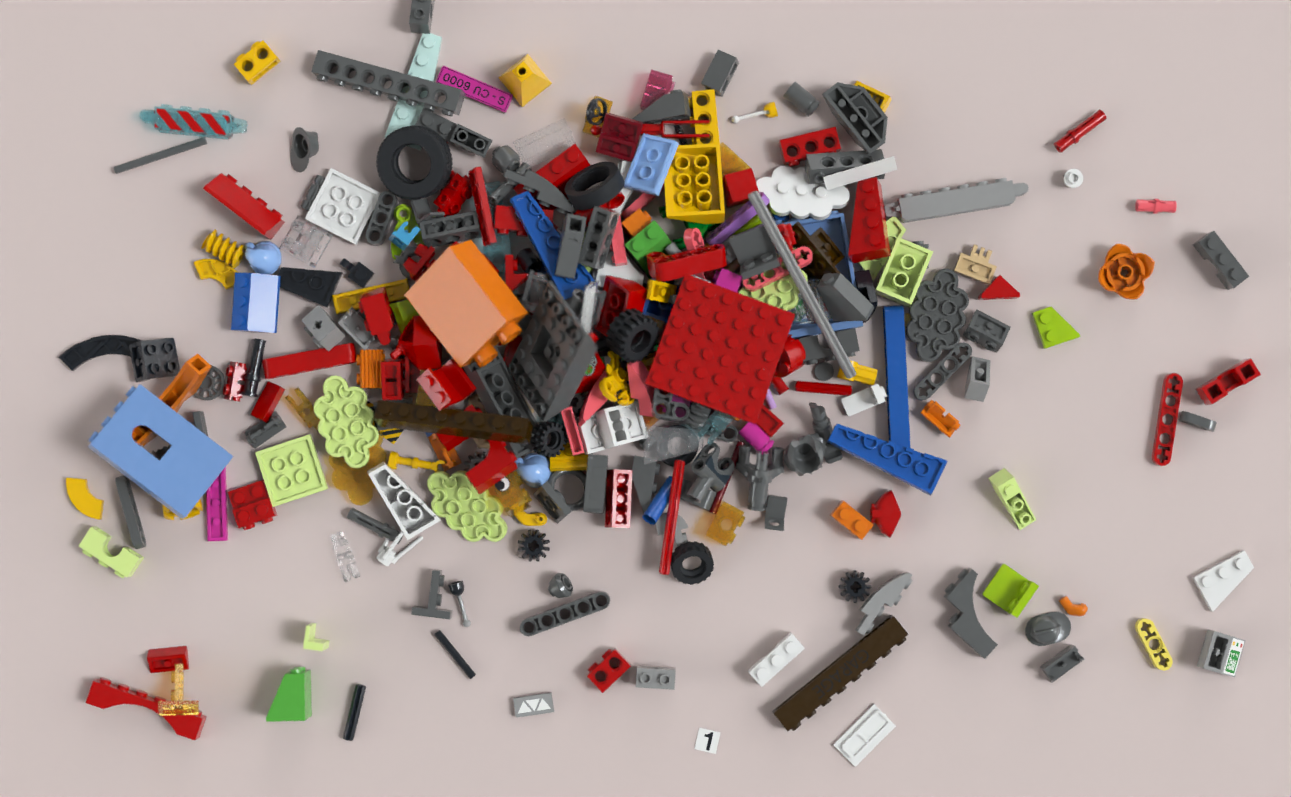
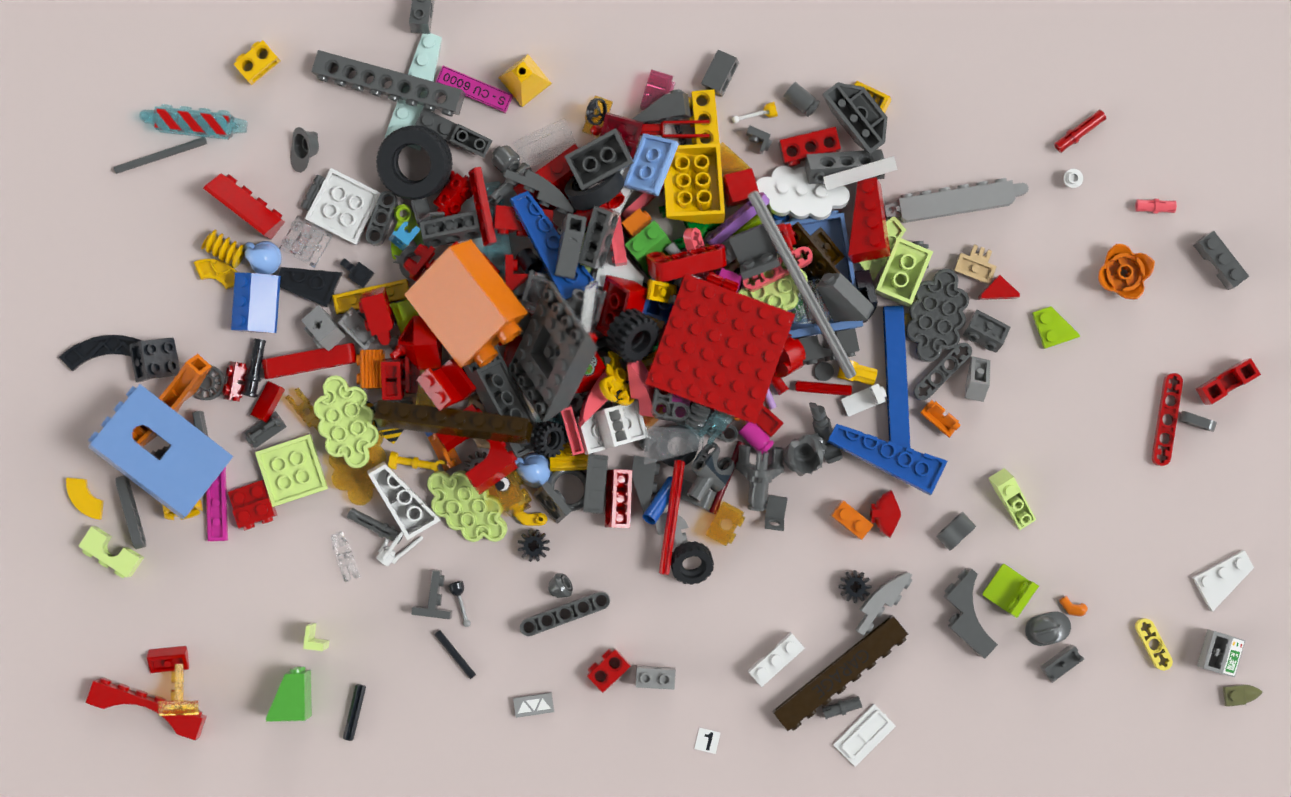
(599, 159): none -> dark grey slope
(718, 280): none -> red piece
(757, 135): none -> dark grey bracket
(842, 707): none -> dark grey pin
(956, 531): none -> dark grey axle
(1240, 694): none -> olive plate

